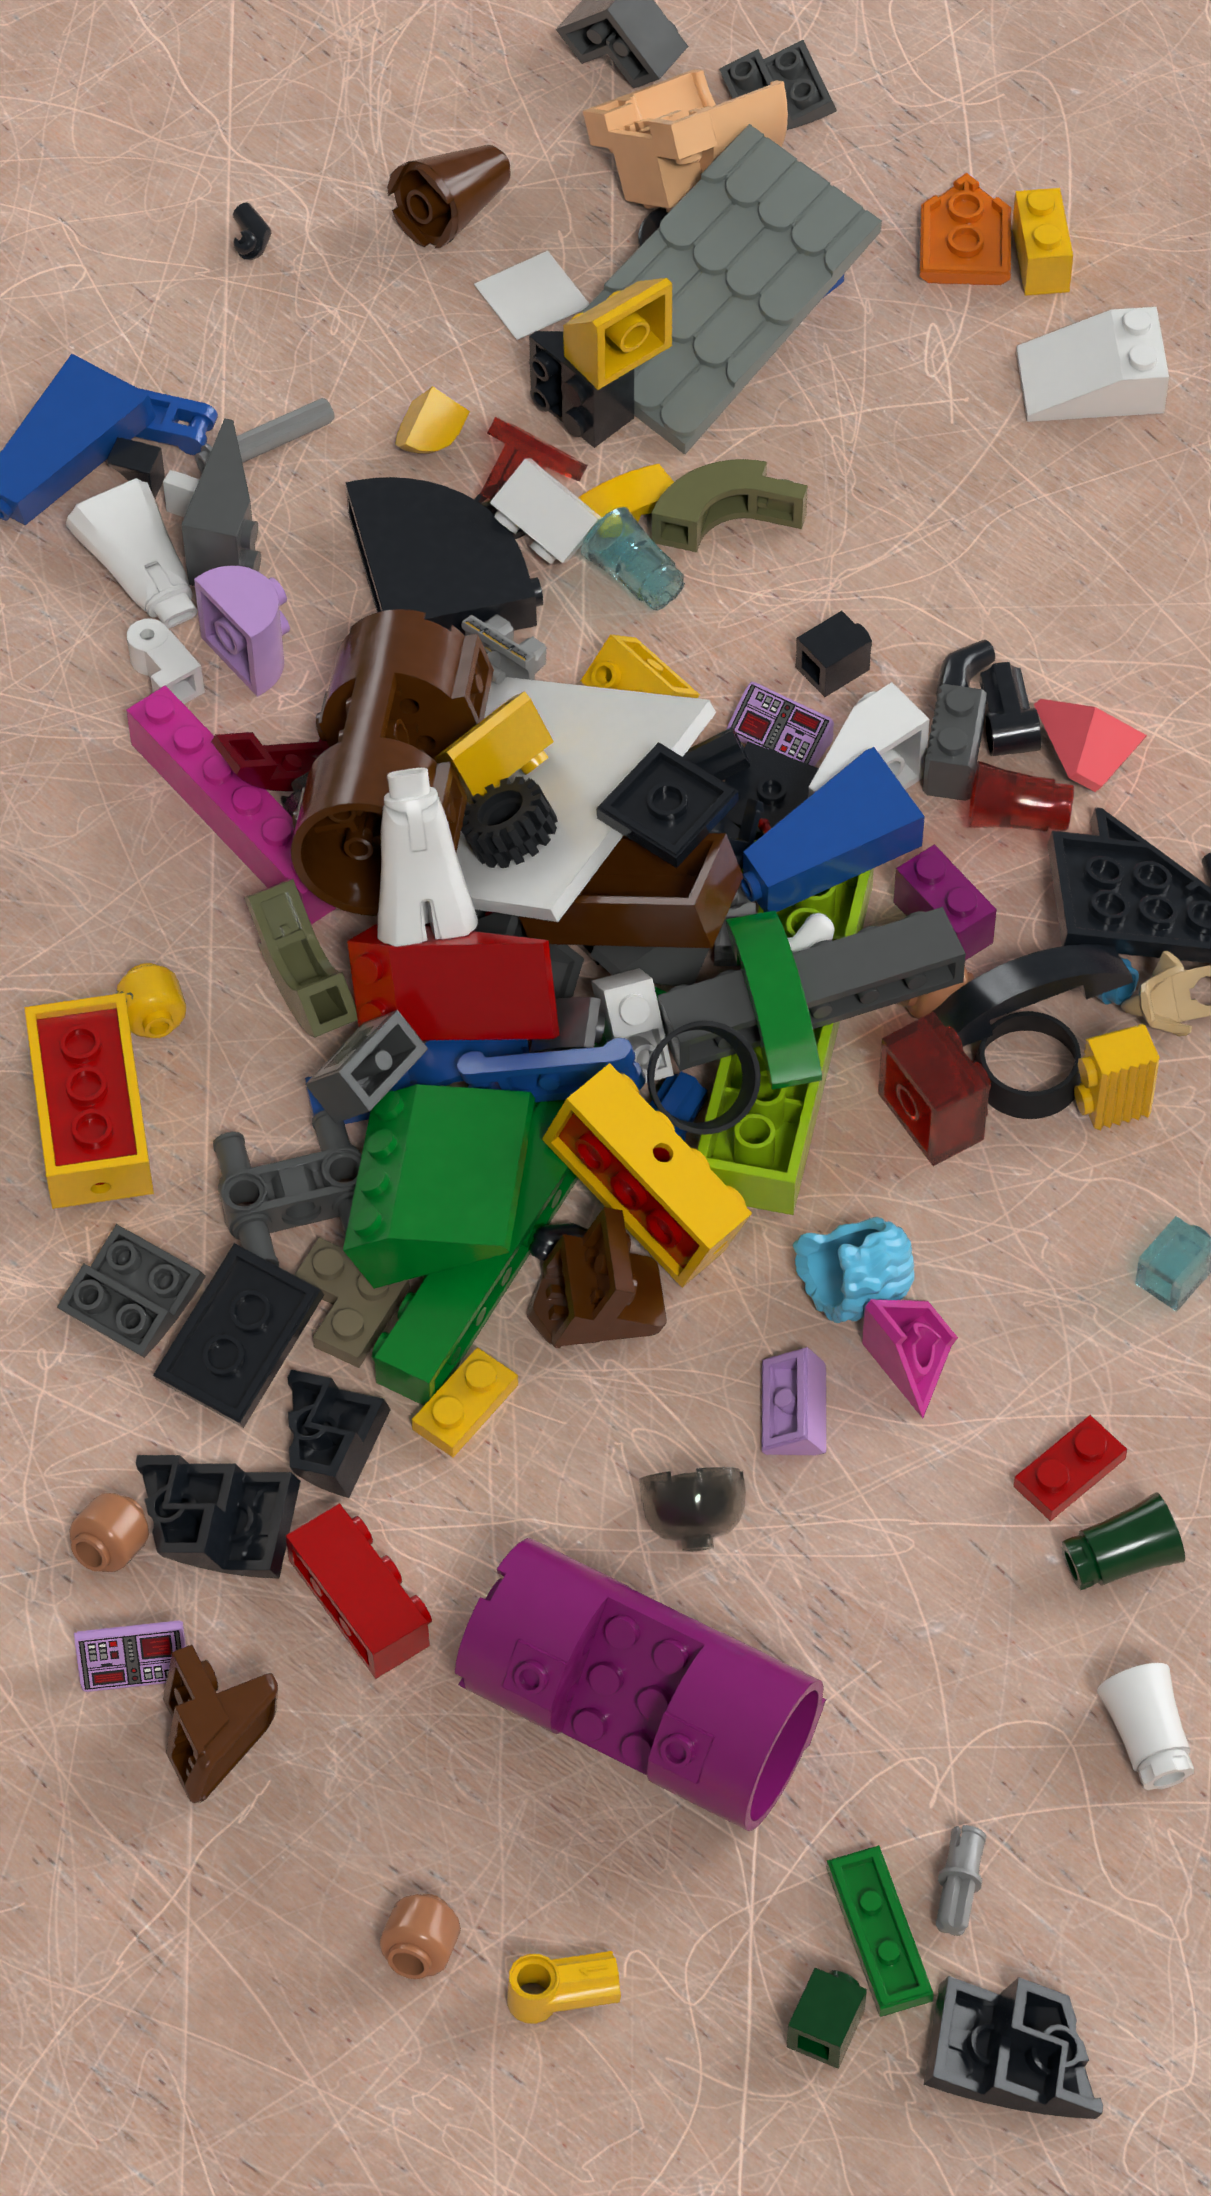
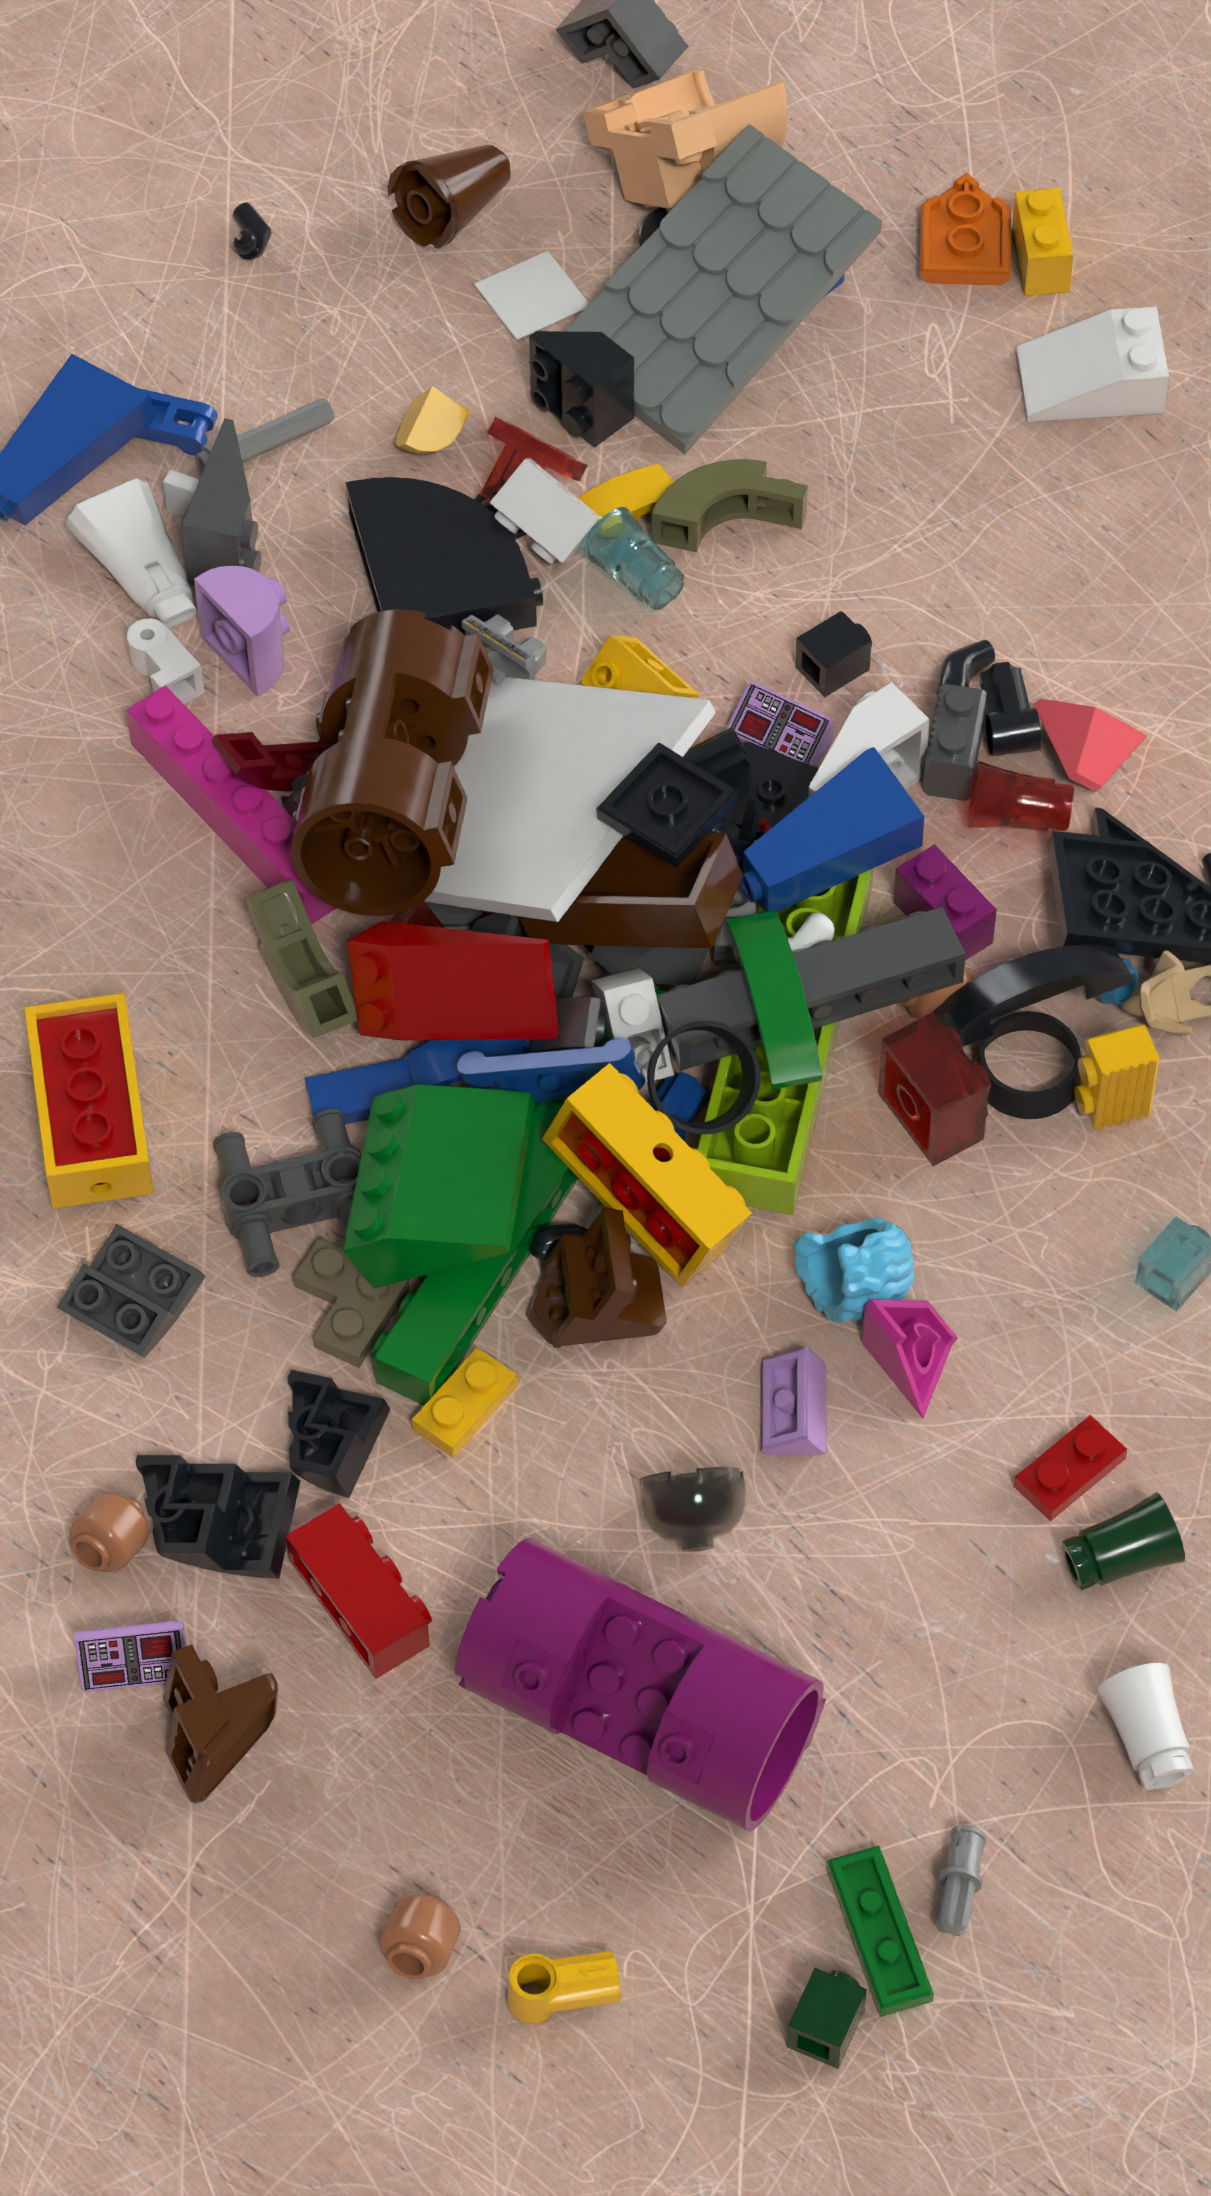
(138, 461): black slope -> none
(152, 999): yellow head -> none
(238, 1335): black tile -> none
(366, 1066): dark grey brick -> none
(419, 866): white piece -> none
(499, 746): yellow slope -> none
(508, 822): black tyre -> none
(620, 331): yellow slope -> none
(804, 87): dark grey slope -> none
(1010, 2049): black slope -> none

